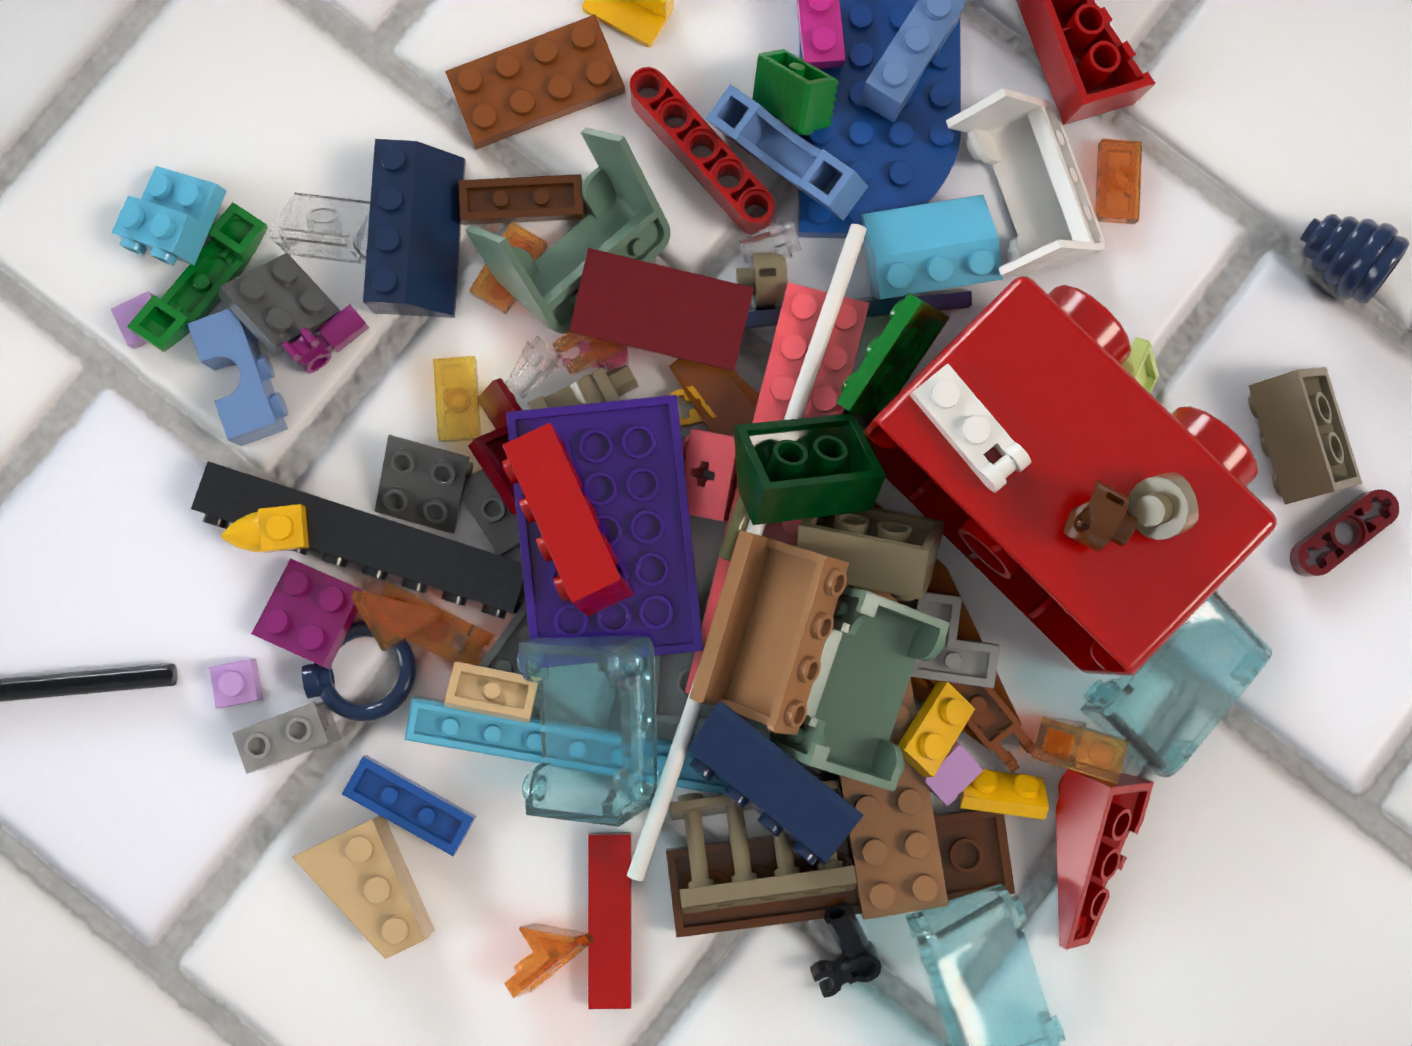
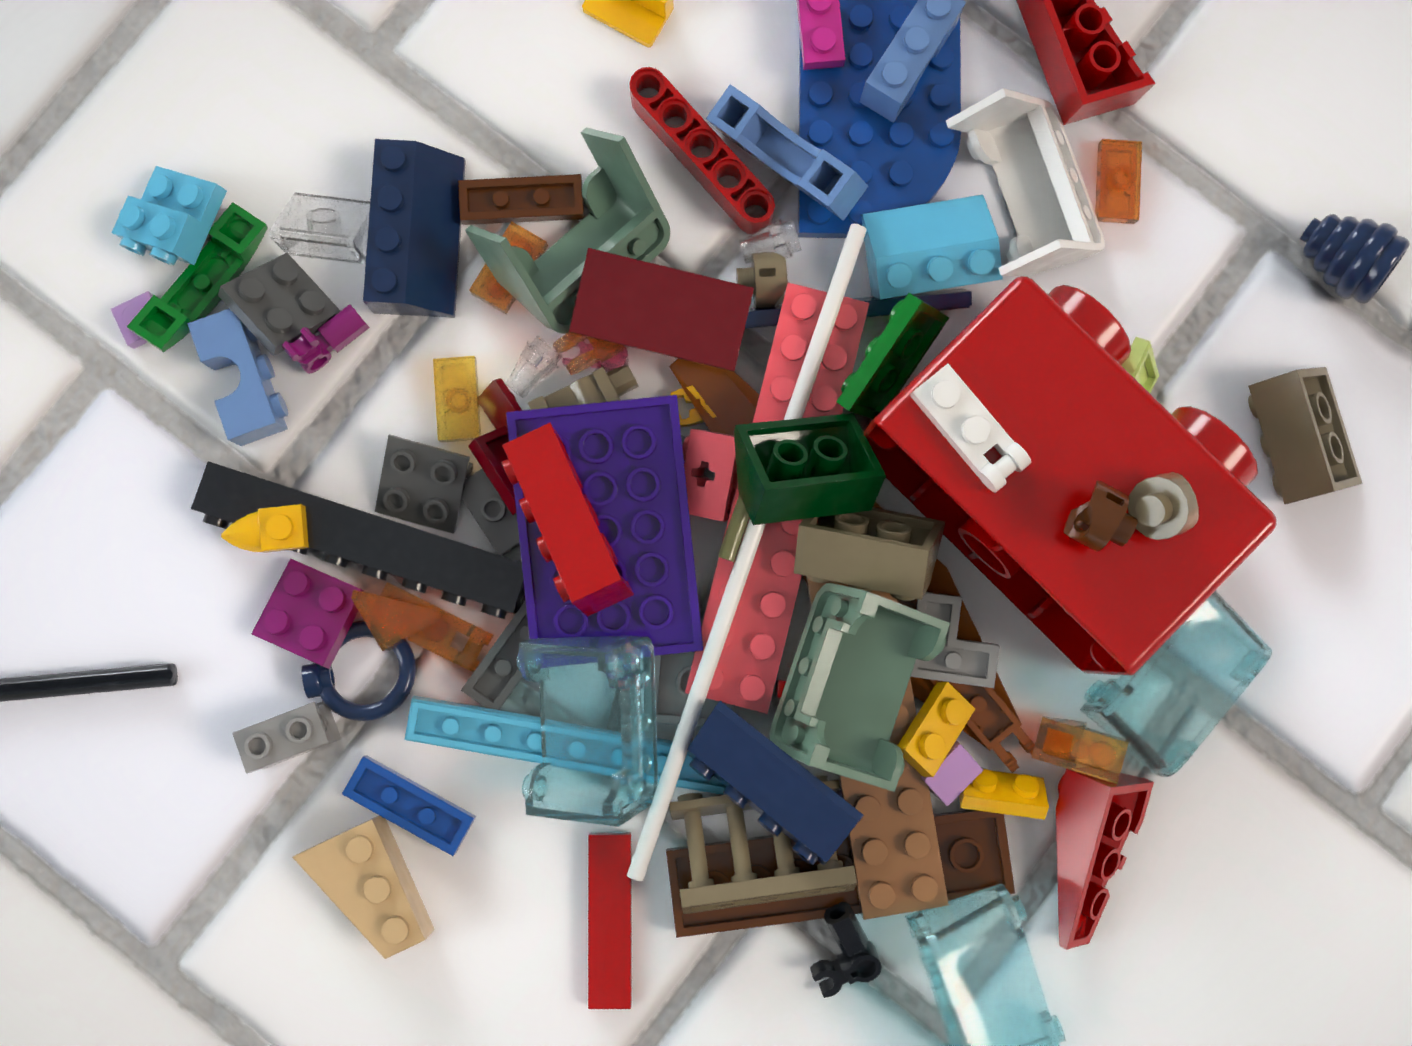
(235, 683): lavender plate -> none
(491, 692): tan plate -> none
(535, 81): dark orange plate -> none
(552, 950): clear orange slope -> none
(769, 631): medium nougat panel -> none
(794, 91): green brick -> none
(1362, 530): dark red beam -> none

